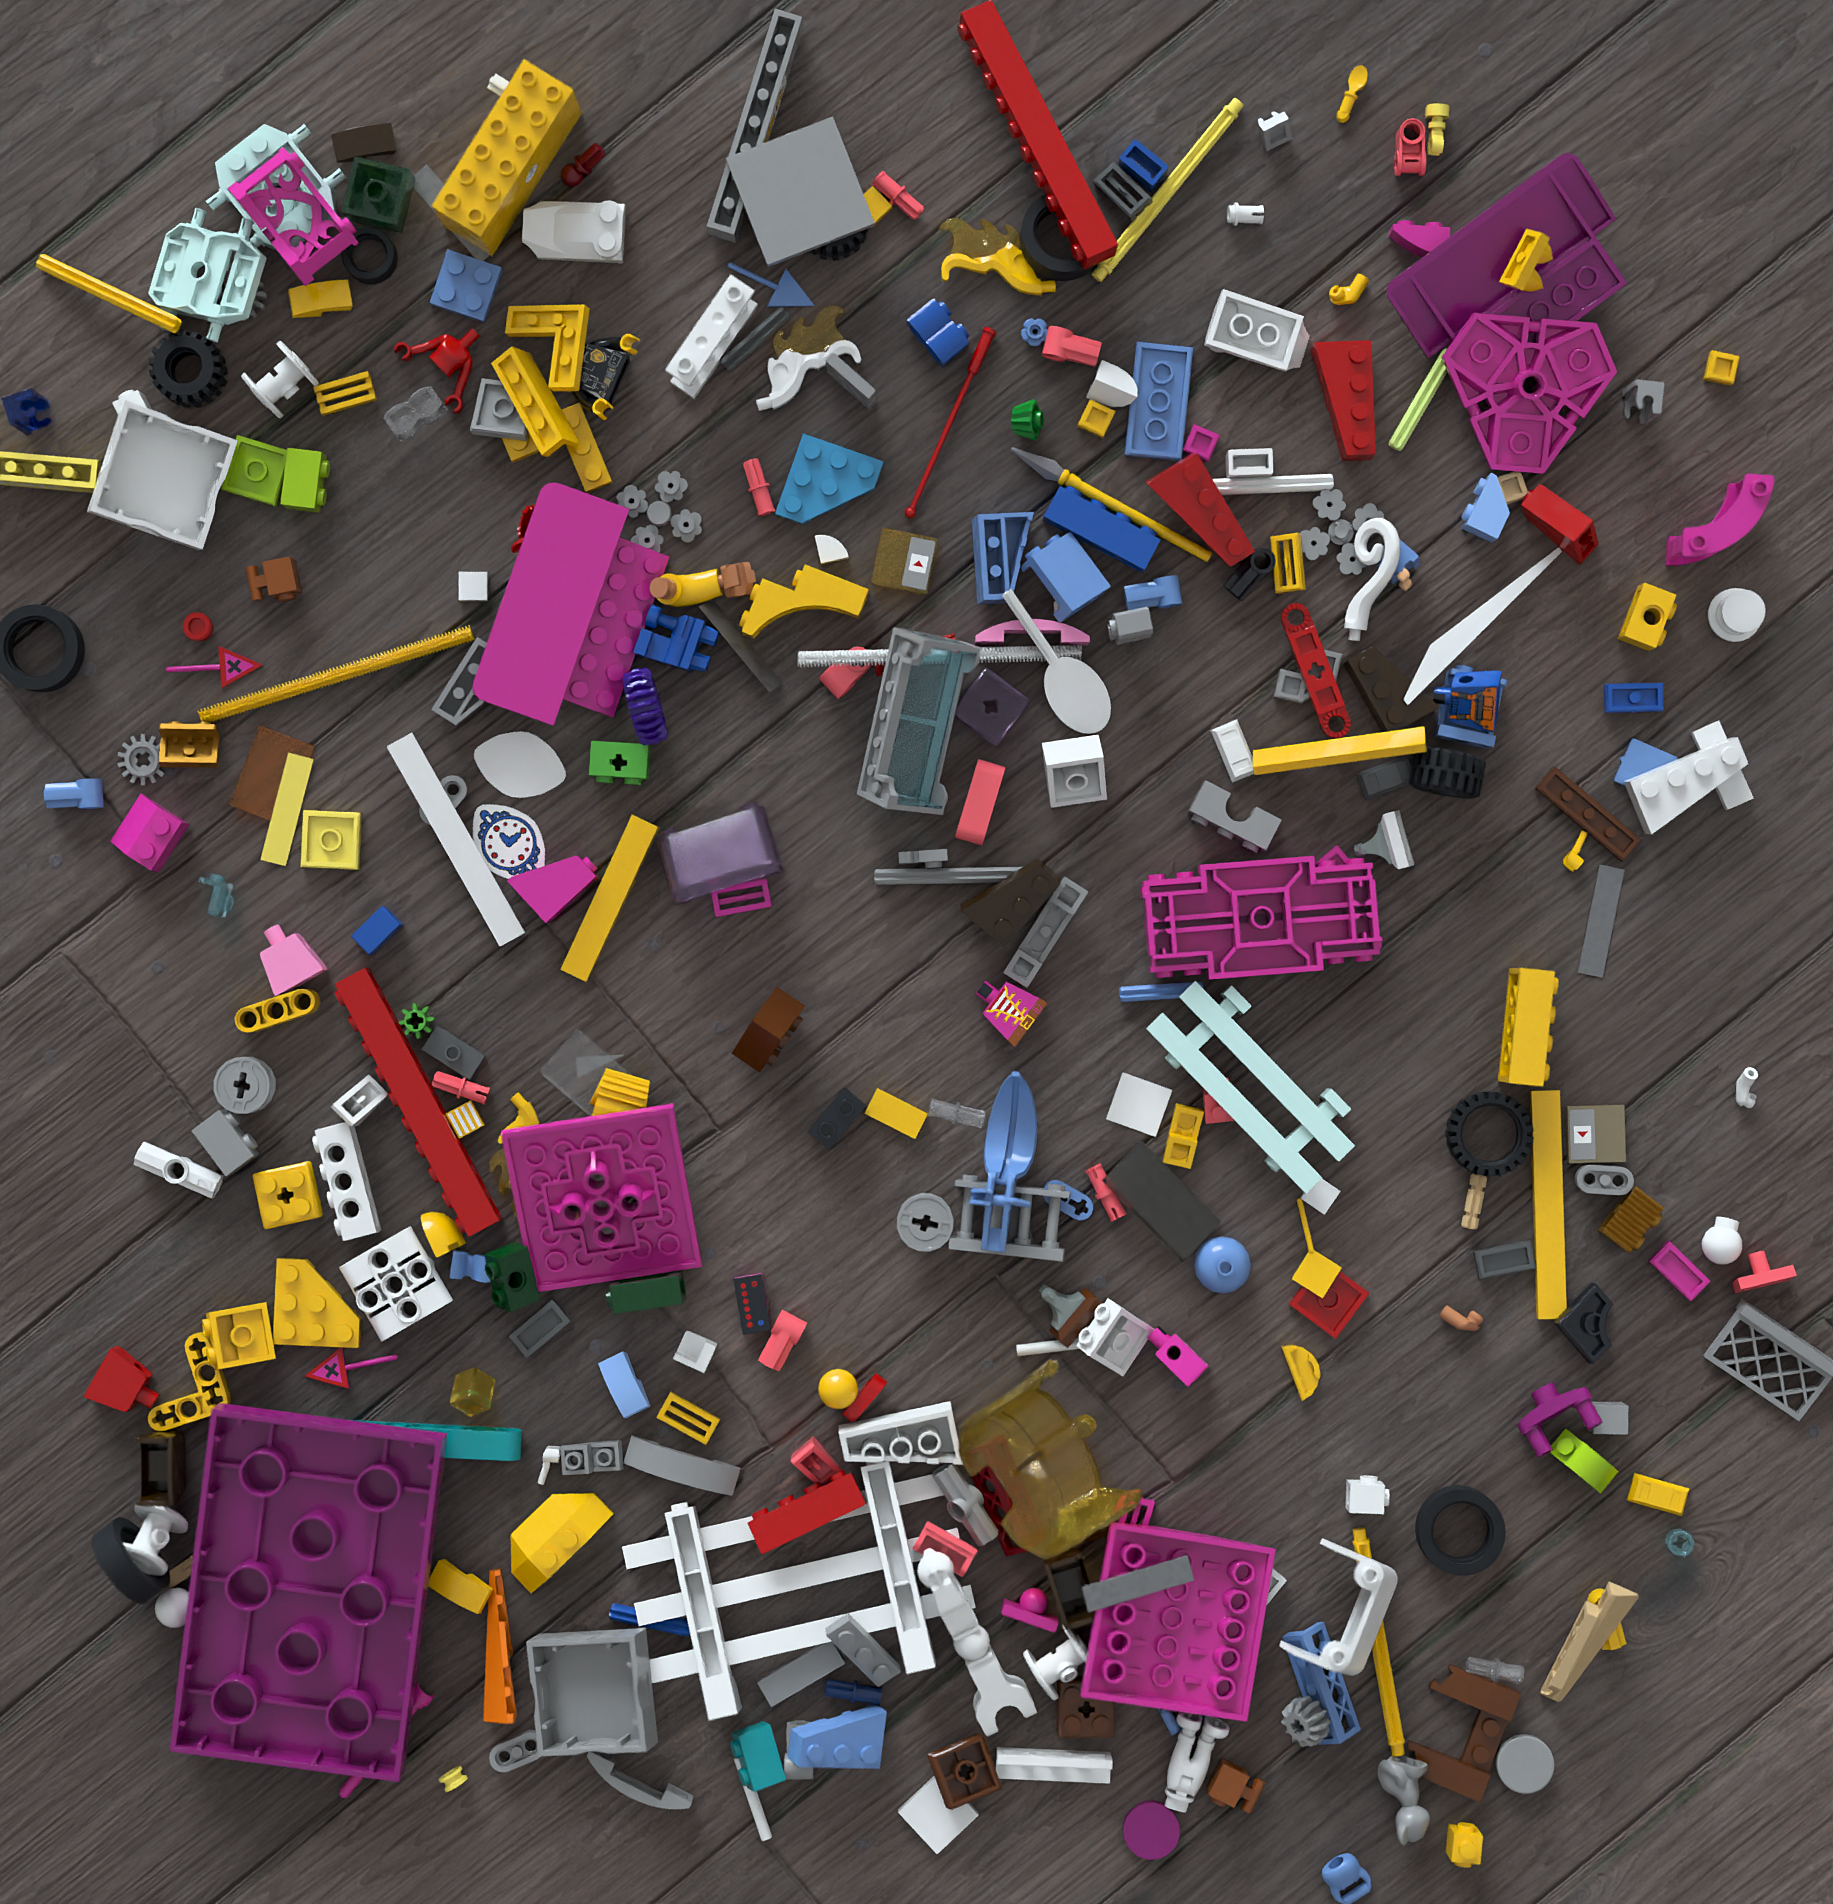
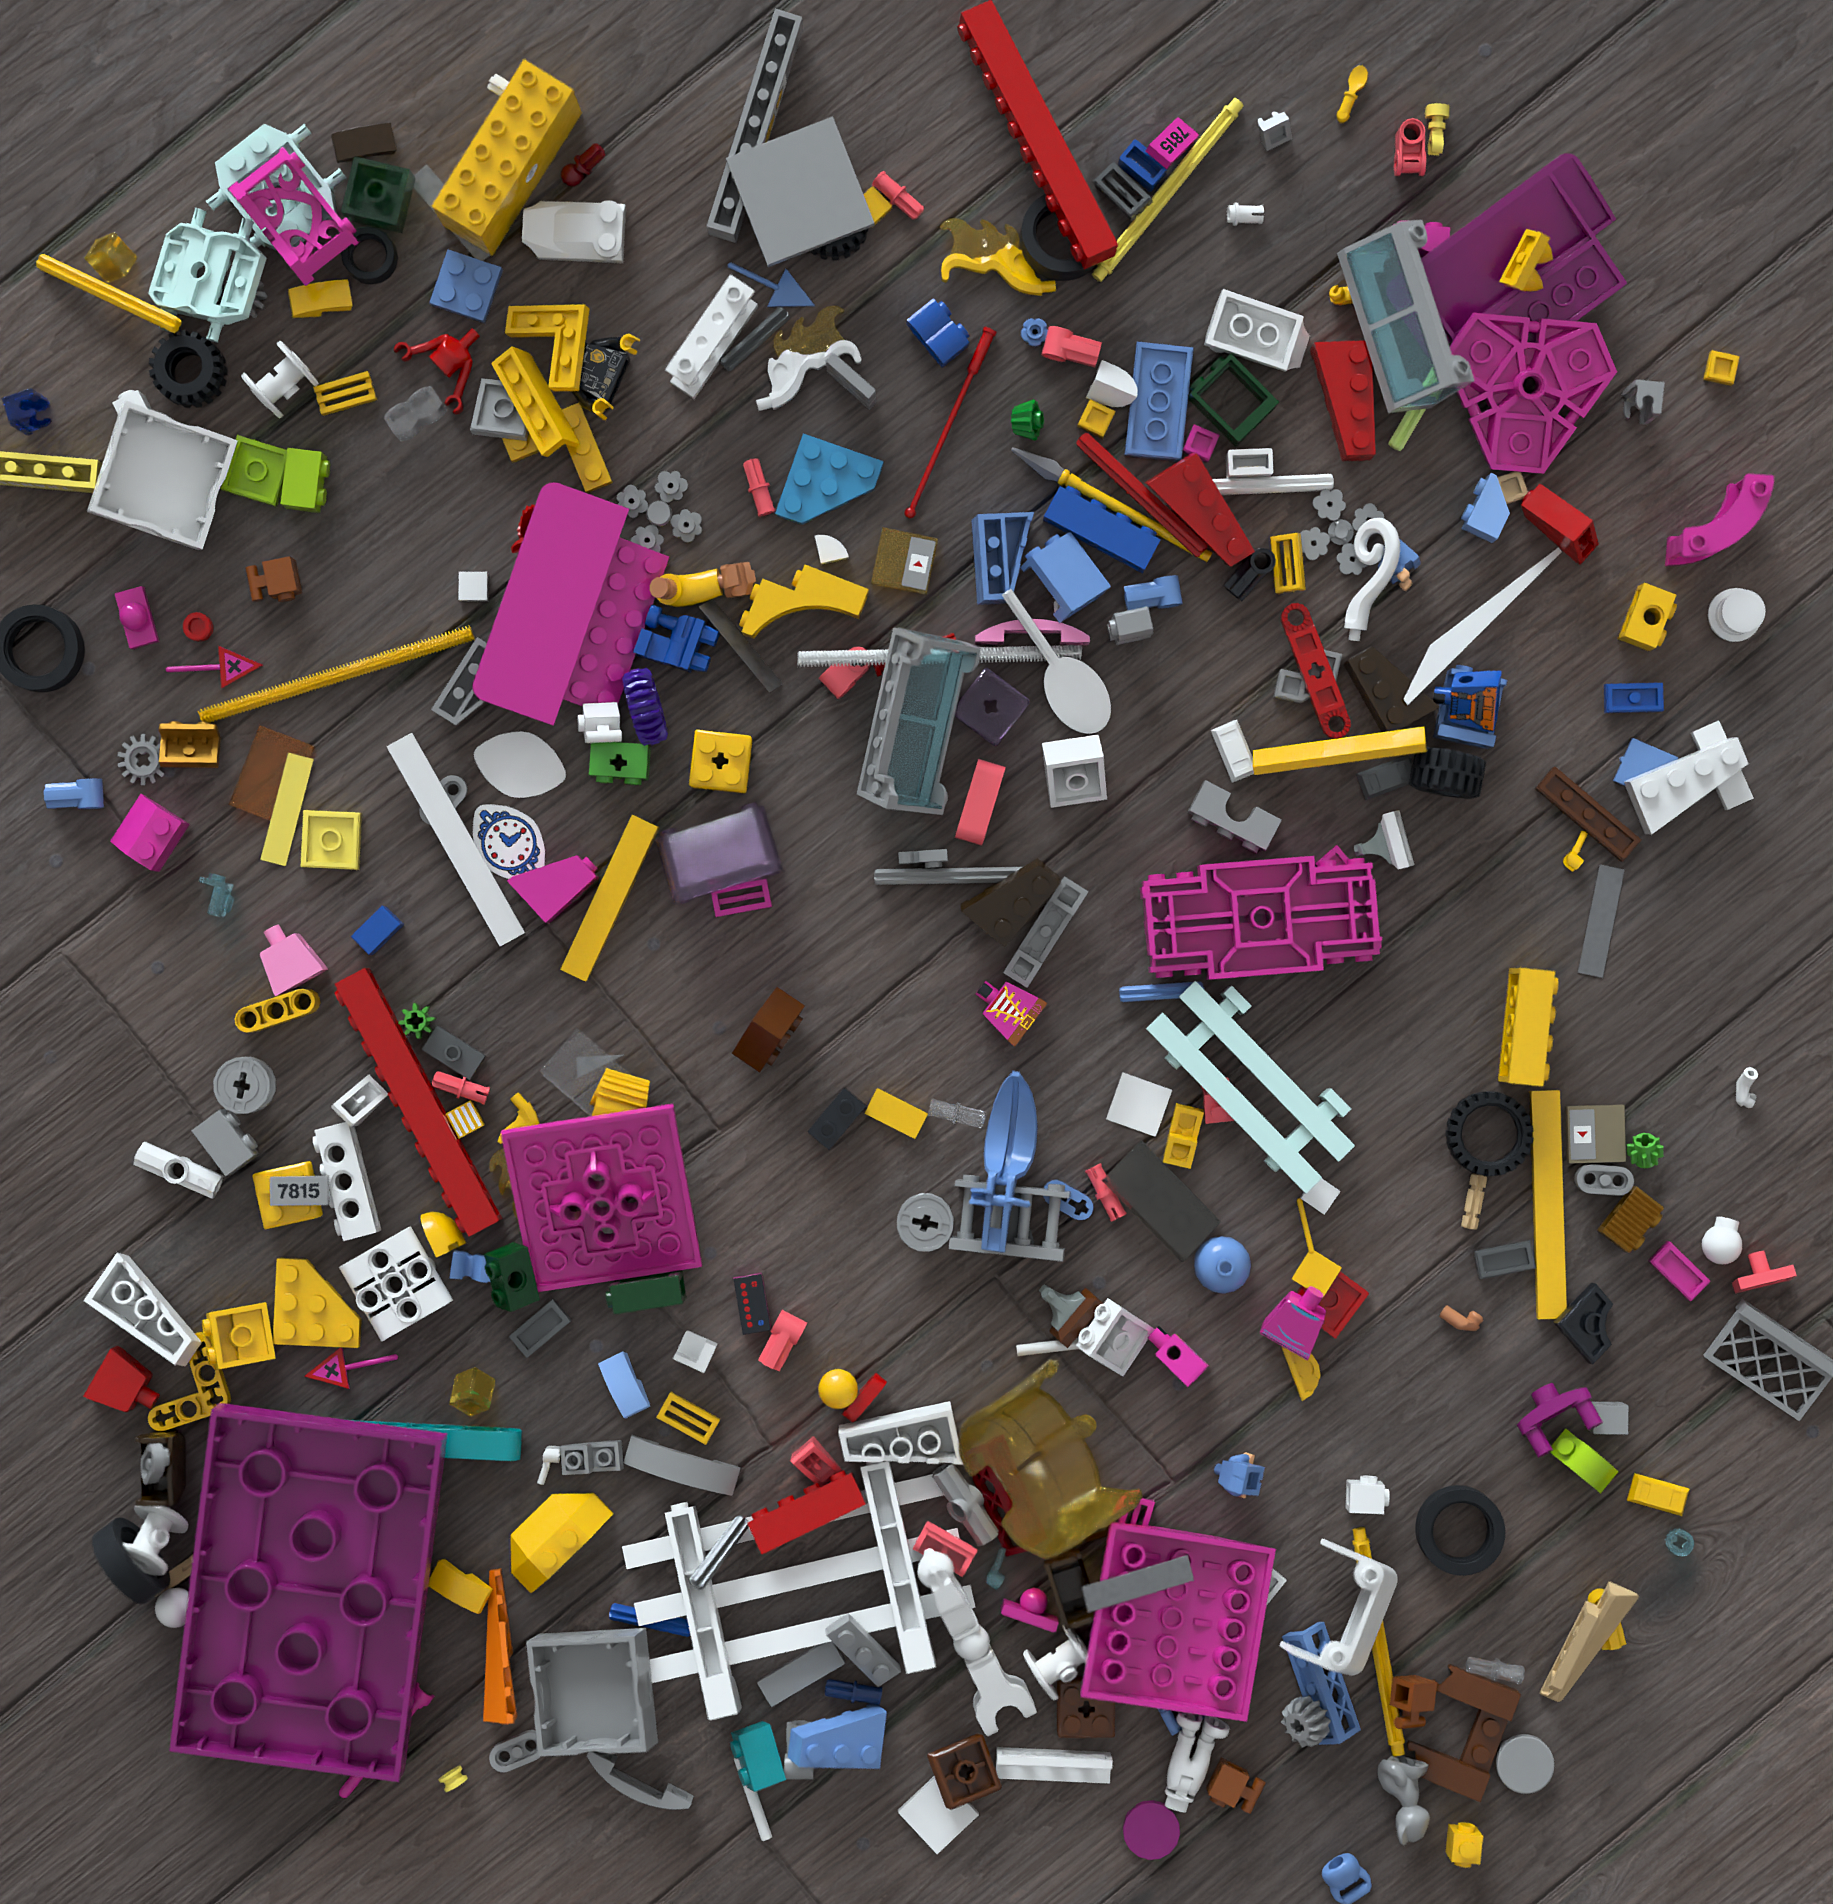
(111, 257): none -> clear yellow panel
(136, 617): none -> dark pink tile
(139, 1308): none -> white wedge
(153, 1463): none -> light grey plate
(299, 1190): none -> light grey tile
(600, 722): none -> white brick
(719, 1552): none -> axle
(732, 776): none -> yellow brick
(995, 1578): none -> clear light blue hand
(1141, 495): none -> red axle
(1172, 143): none -> dark pink tile
(1218, 368): none -> dark green window
(1240, 1475): none -> medium blue piece
(1296, 1322): none -> dark pink torso
(1401, 319): none -> windscreen
(1412, 1695): none -> dark orange brick
(1645, 1150): none -> bright green gear

